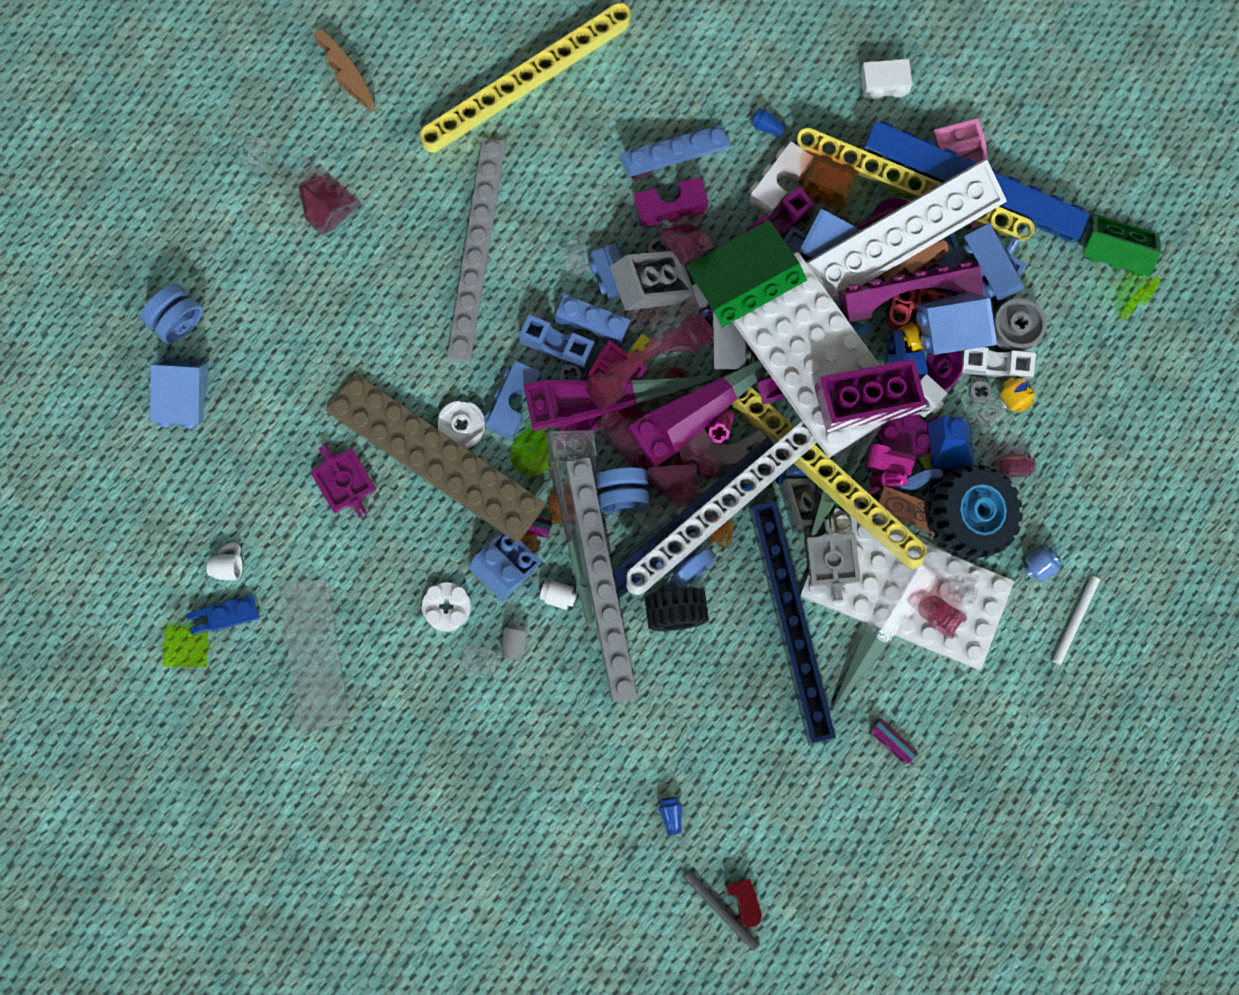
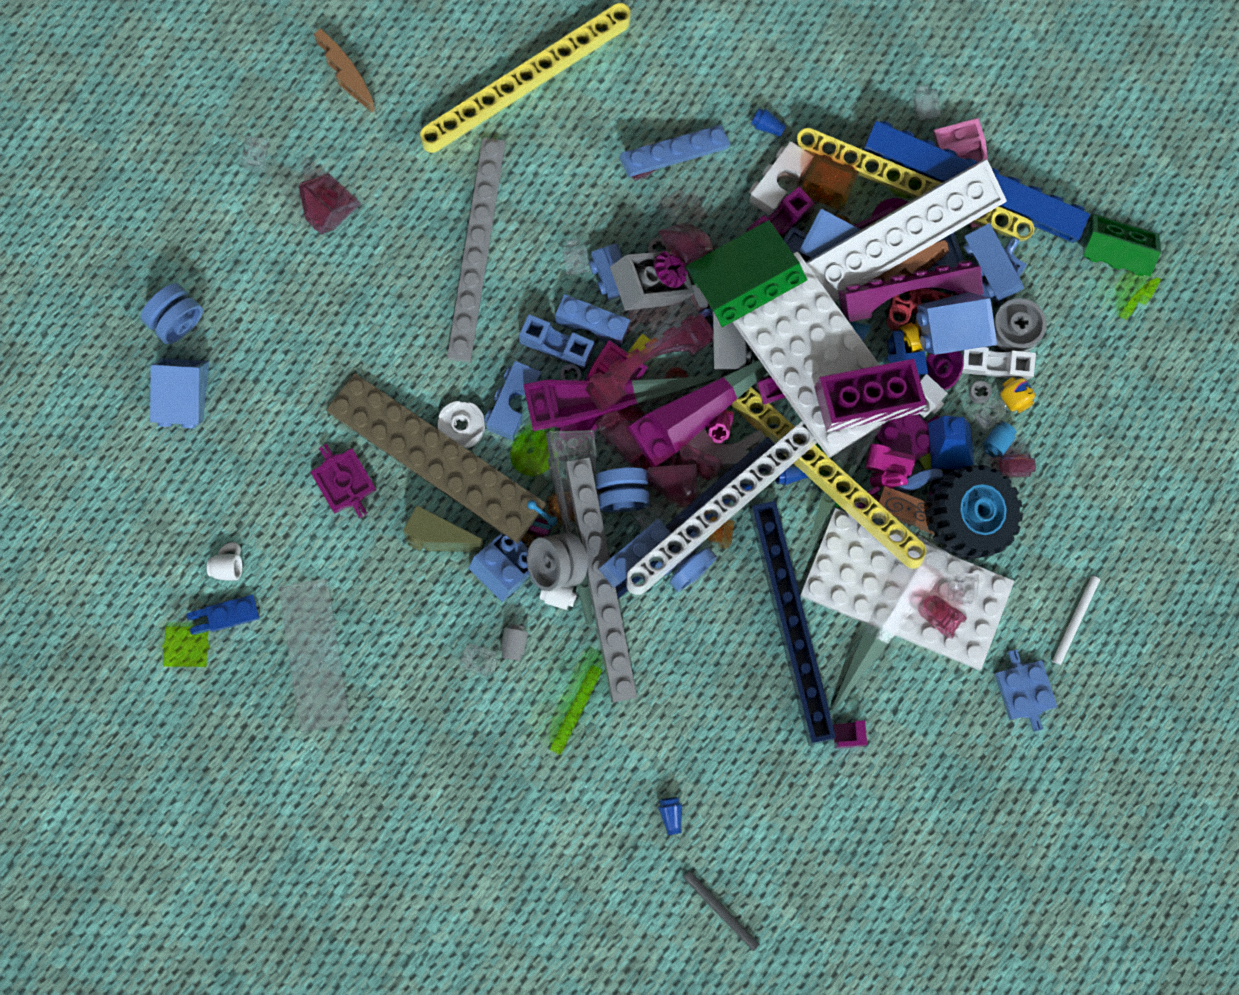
(436, 534): none -> olive slope
(455, 617): white plate -> none
(552, 521): none -> dark azure hinge
(557, 561): none -> light grey wheel
(576, 710): none -> clear neon green beam
(617, 567): none -> medium blue arch
(653, 210): magenta arch -> none
(670, 277): none -> magenta gear
(676, 609): black tyre -> none
(750, 912): dark red leg -> none
(801, 502): dark grey slope -> none
(833, 560): light grey plate -> none
(850, 735): none -> magenta panel
(886, 78): white brick -> none
(893, 742): magenta slope -> none
(925, 102): none -> clear bracket
(999, 440): none -> dark azure brick
(1025, 690): none -> medium blue plate
(1042, 563): medium blue head -> none

